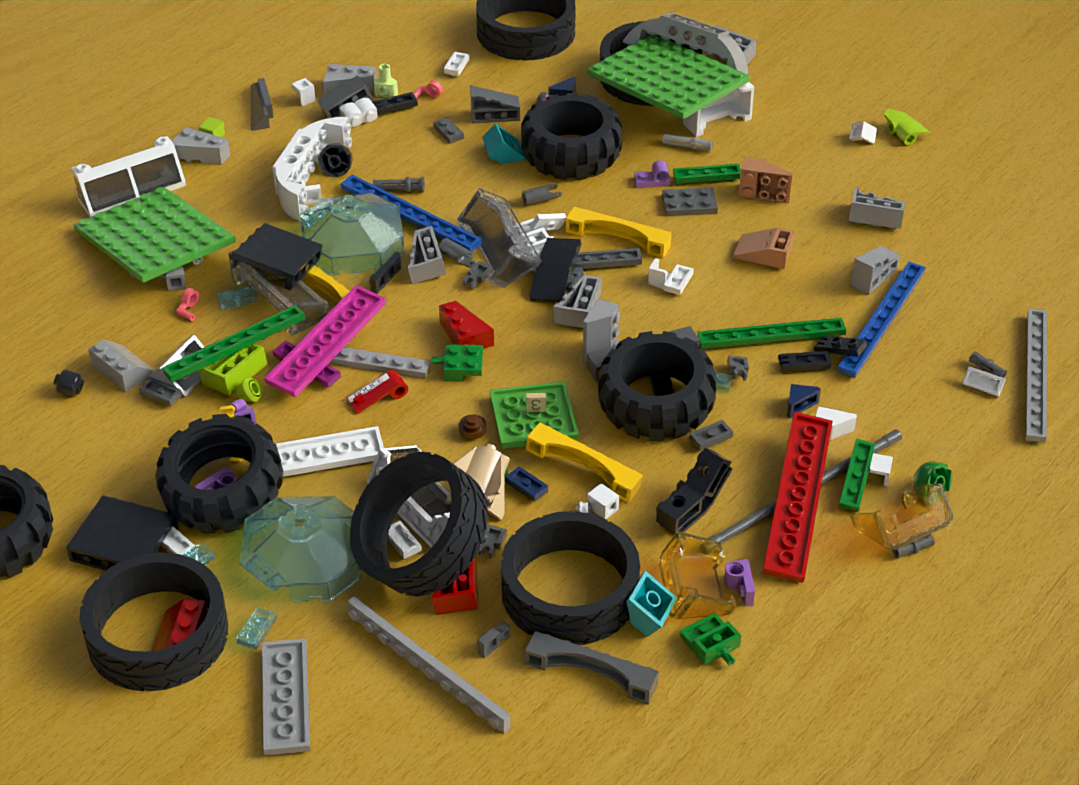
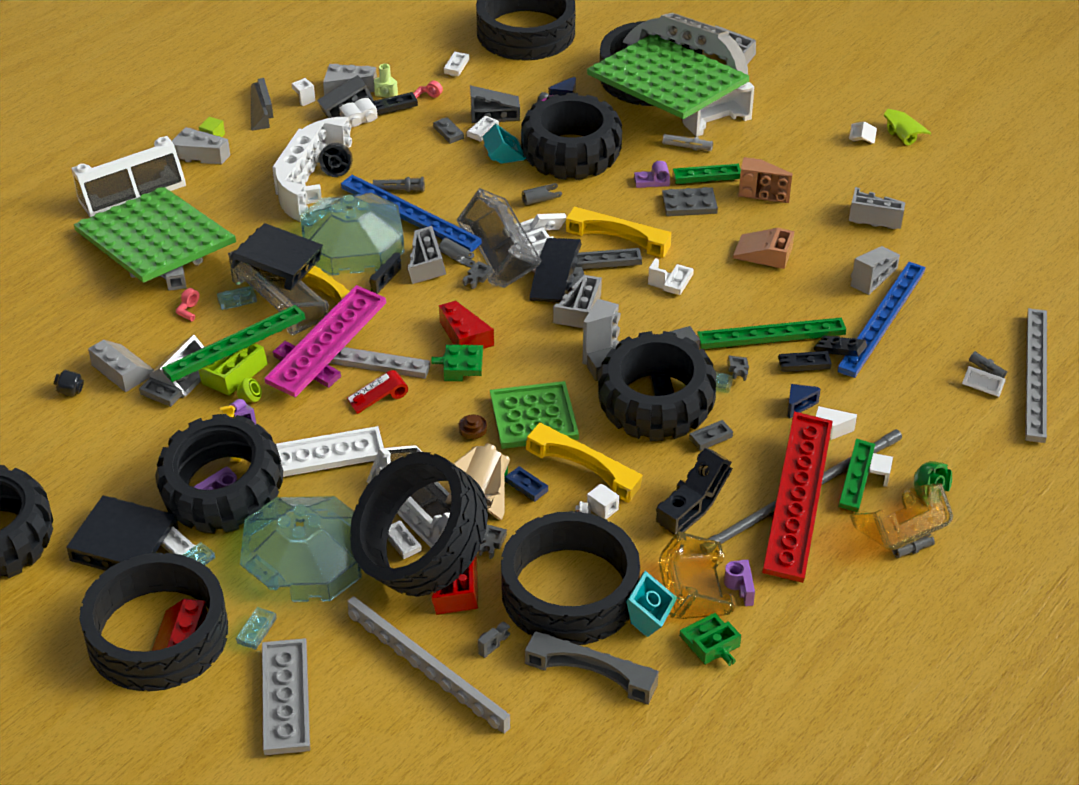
(481, 128): none -> white plate
(535, 402): tan tile -> none

